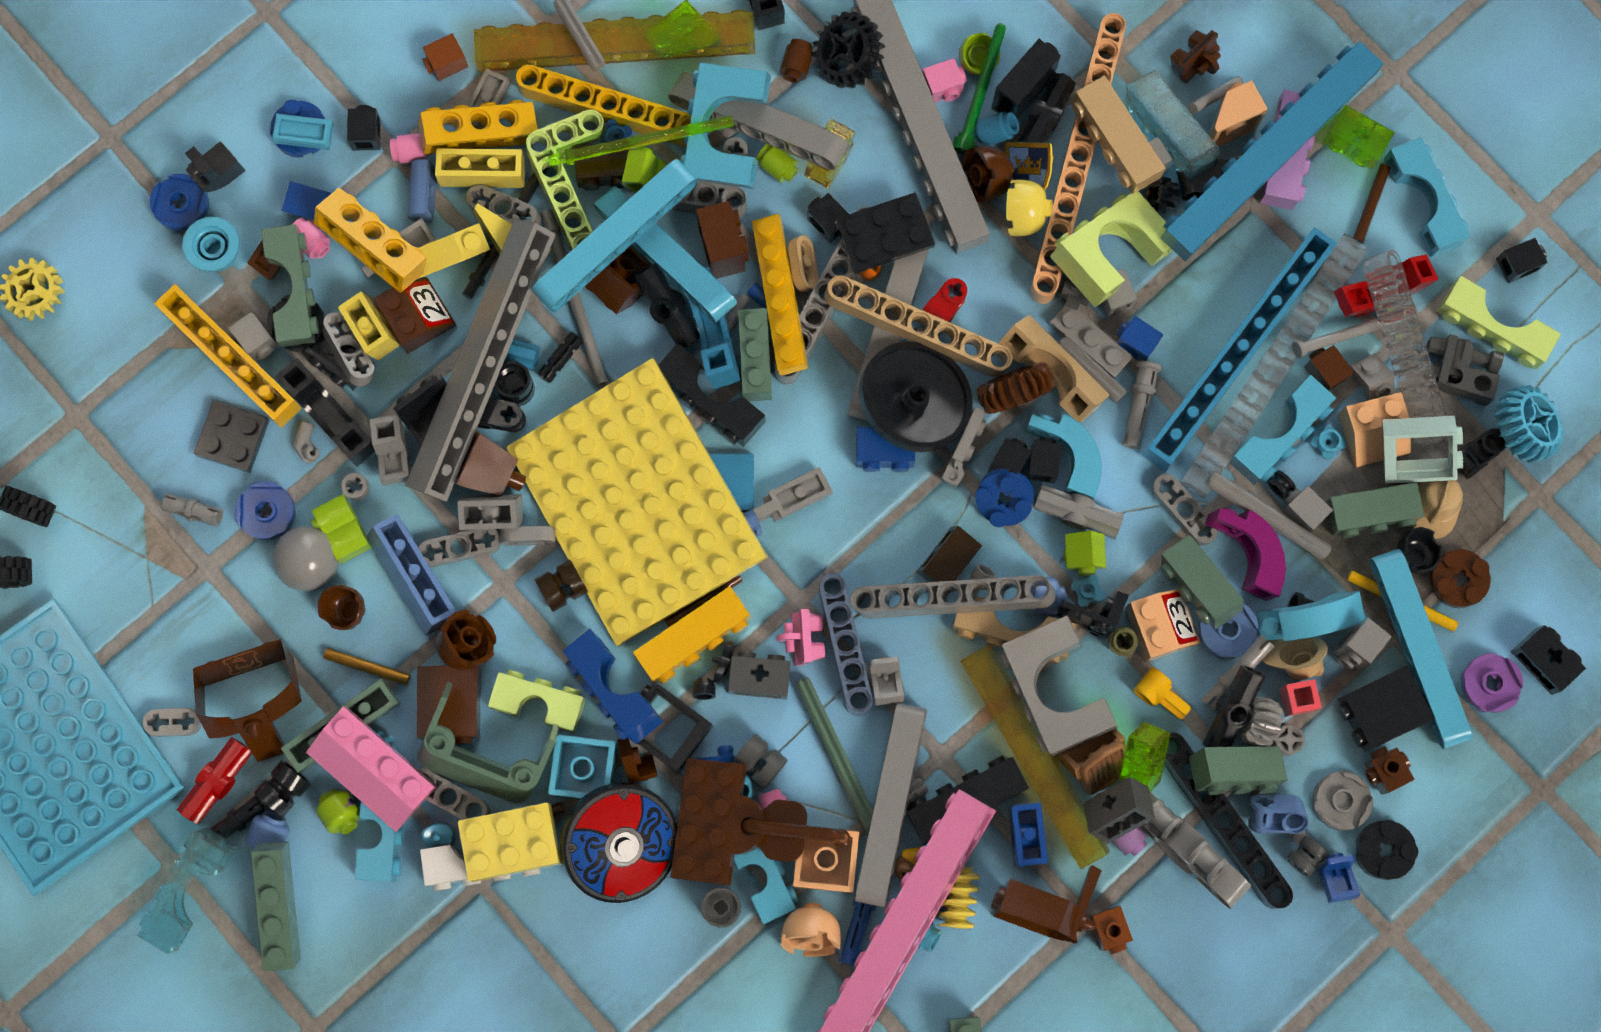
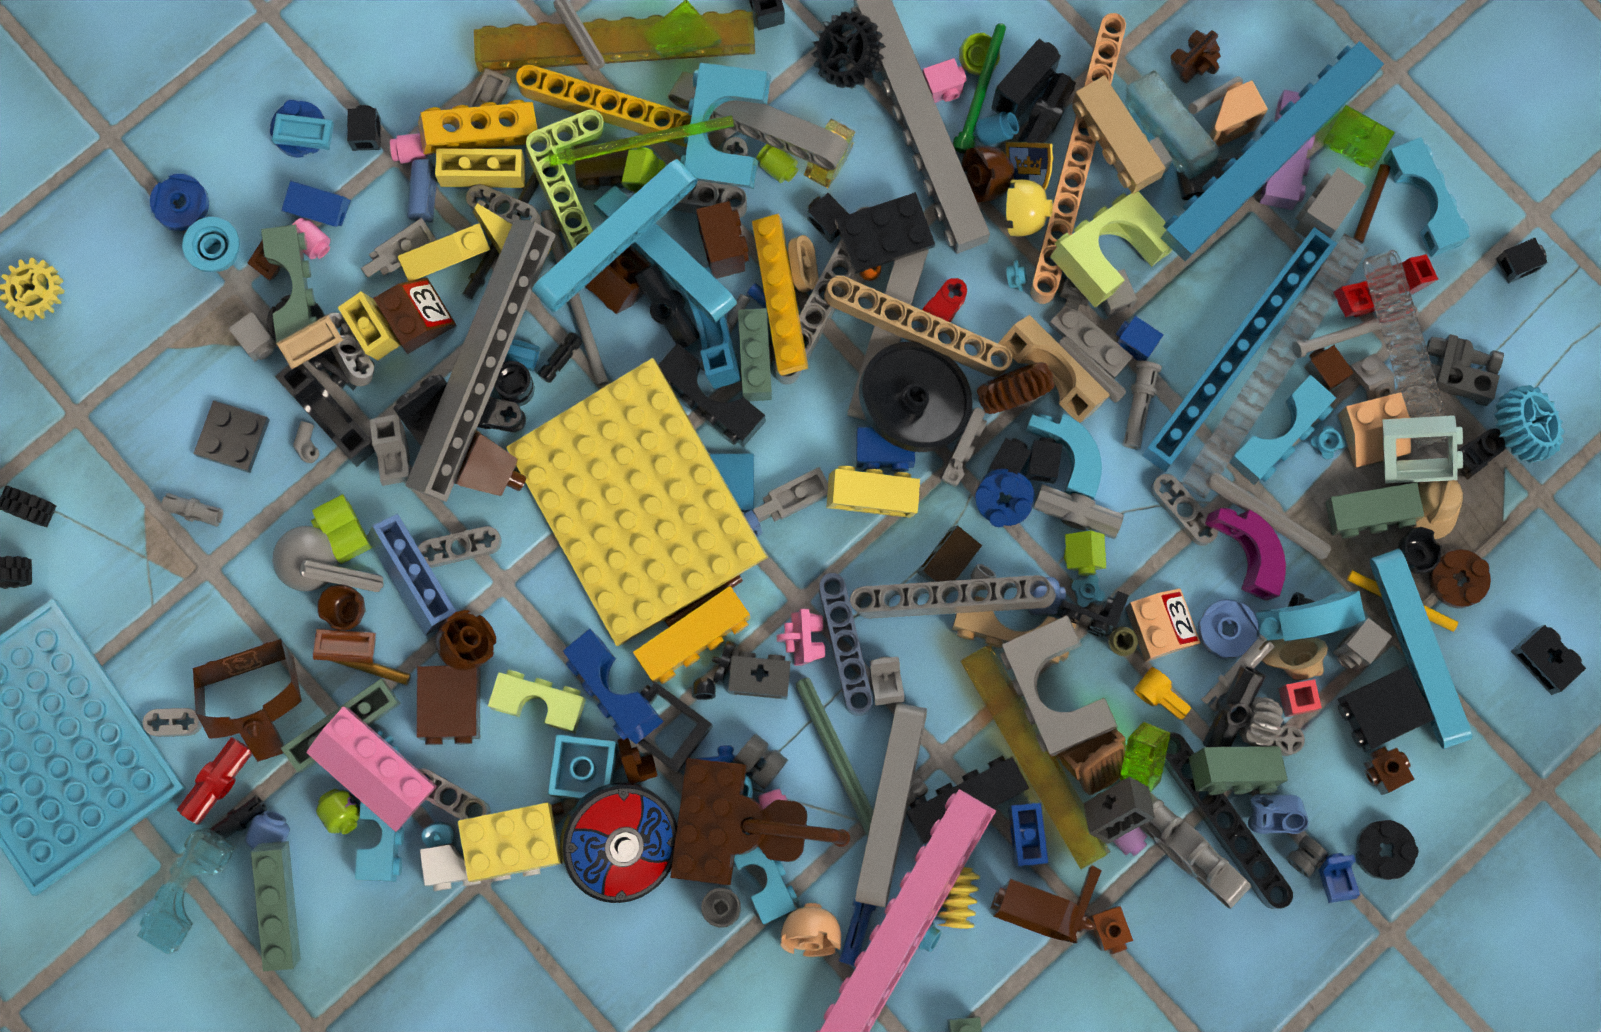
(214, 168): black brick -> none
(228, 356): yellow brick -> none
(254, 499): blue plate -> none
(293, 786): black wheel -> none
(309, 341): none -> tan tile
(341, 576): none -> light grey axle
(344, 646): none -> dark orange tile
(352, 478): light grey bush -> none
(355, 235): yellow brick -> none
(444, 57): dark orange brick -> none
(490, 512): light grey brick -> none
(510, 784): sand green windscreen -> none
(528, 536): light grey beam -> none
(550, 585): dark brown wheel -> none
(614, 127): blue plate -> none
(796, 60): reddish brown brick -> none
(827, 866): light nougat brick -> none
(873, 492): none -> light yellow brick
(905, 862): medium nougat arm -> none
(1016, 275): none -> medium azure plate
(1163, 194): black gear -> none
(1201, 583): sand green brick -> none
(1281, 484): black bush -> none
(1306, 508): light grey brick -> none
(1329, 203): none -> light grey brick
(1342, 800): light grey tile -> none
(1467, 307): yellowish green arch -> none
(1484, 698): medium lavender plate -> none

